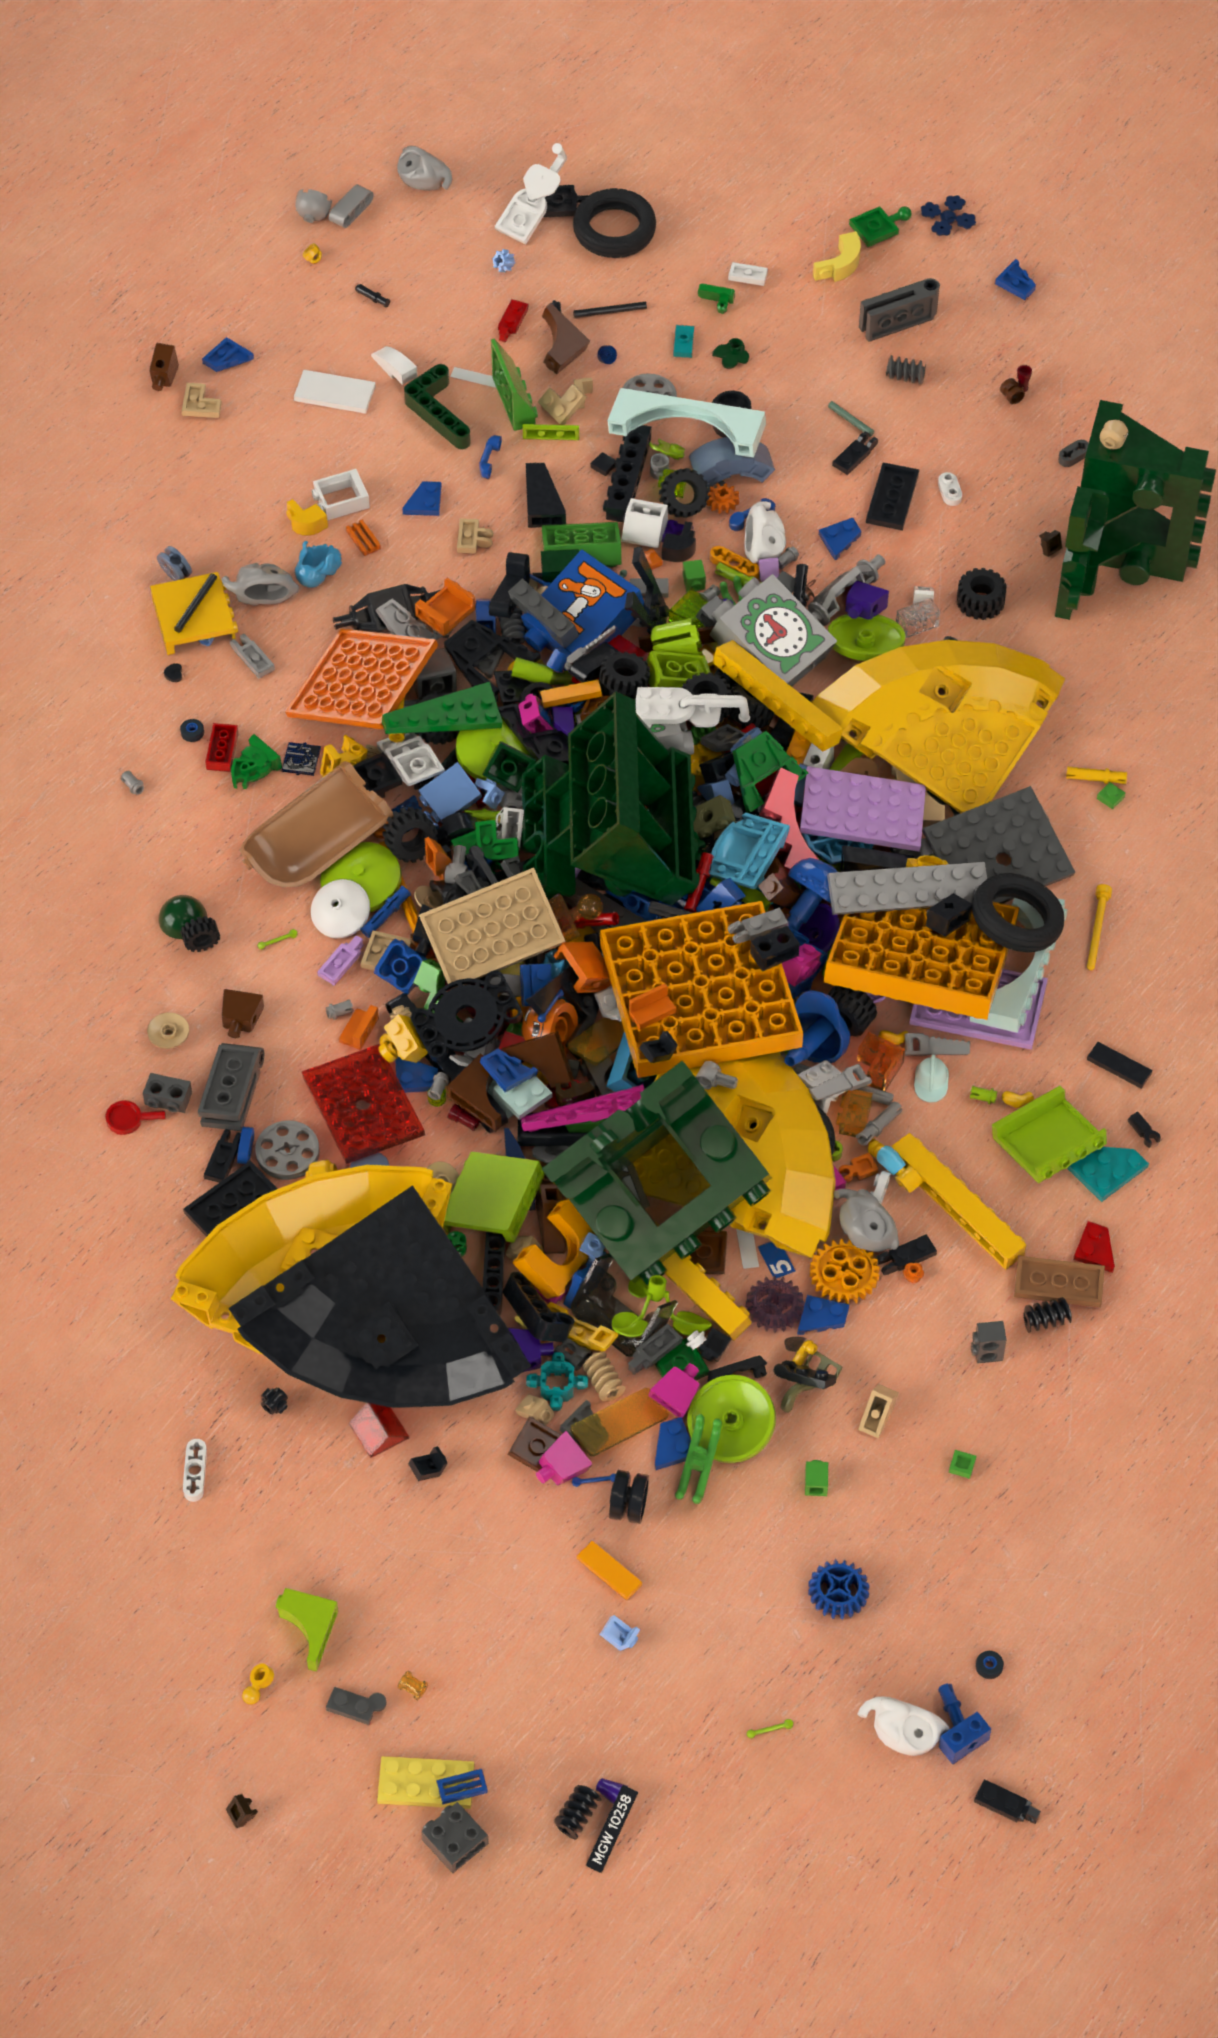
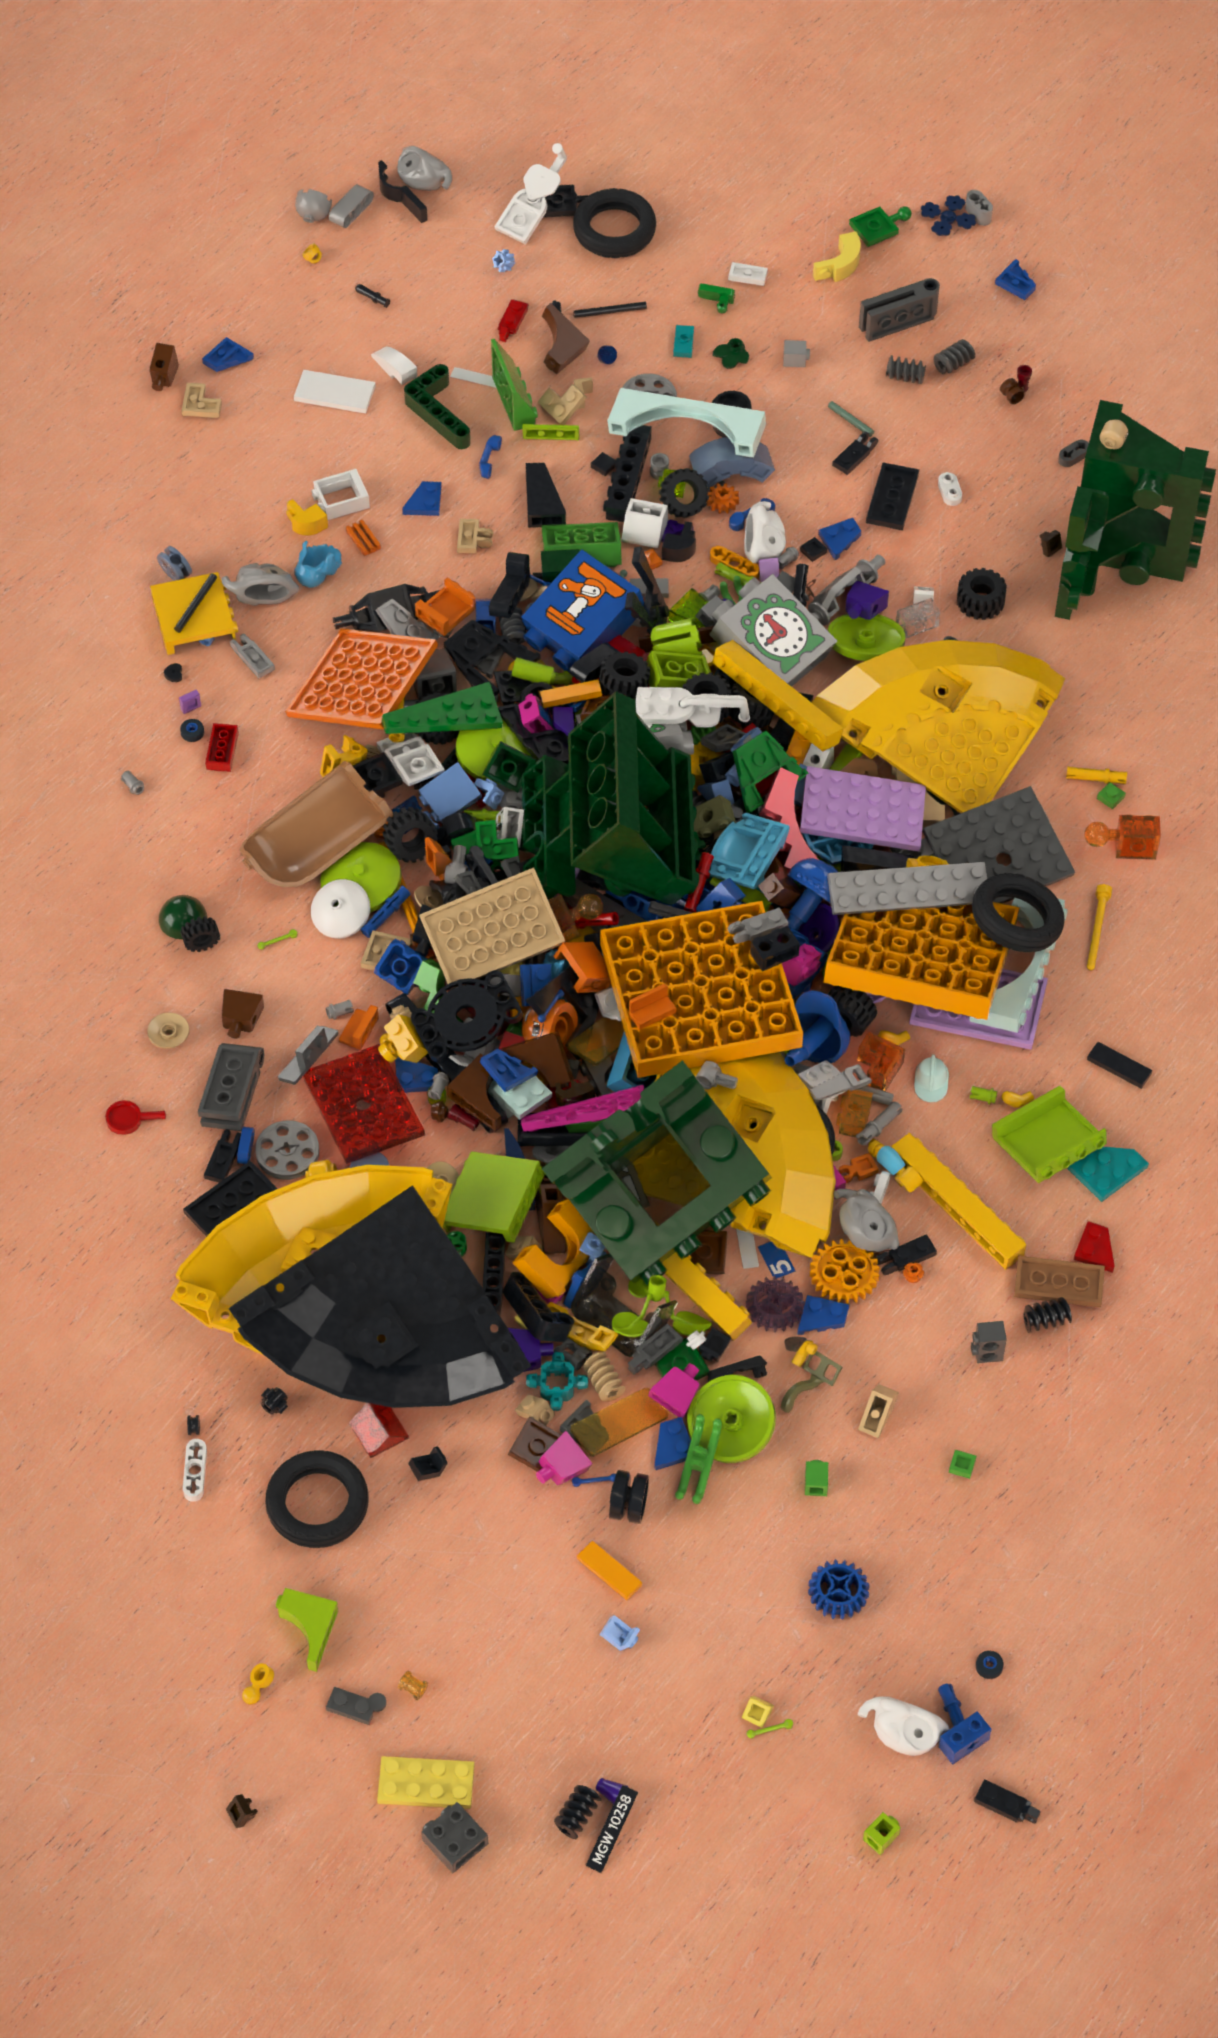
(168, 1088): dark grey brick -> none
(190, 701): none -> medium lavender tile
(193, 1425): none -> black bush
(254, 763): green piece -> none
(301, 758): piece -> none
(307, 1054): none -> dark grey bracket
(312, 1463): none -> black tyre
(341, 960): lavender hinge -> none
(401, 194): none -> black piece
(439, 1111): none -> reddish brown plate
(464, 1794): blue tile -> none
(553, 620): dark grey arch -> none
(558, 659): blue brick -> none
(580, 652): light grey piece -> none
(659, 1049): black bracket -> none
(673, 450): lime plate -> none
(694, 575): bright green brick -> none
(757, 1711): none -> light yellow slope
(795, 353): none -> light grey brick
(804, 1375): black hinge -> none
(813, 549): none -> black tile
(873, 1835): none -> lime brick
(934, 1046): light grey piece -> none
(949, 914): black brick -> none
(954, 356): none -> dark grey piece
(979, 206): none -> light grey beam
(1134, 838): none -> clear orange brick
(1143, 1129): black bar -> none

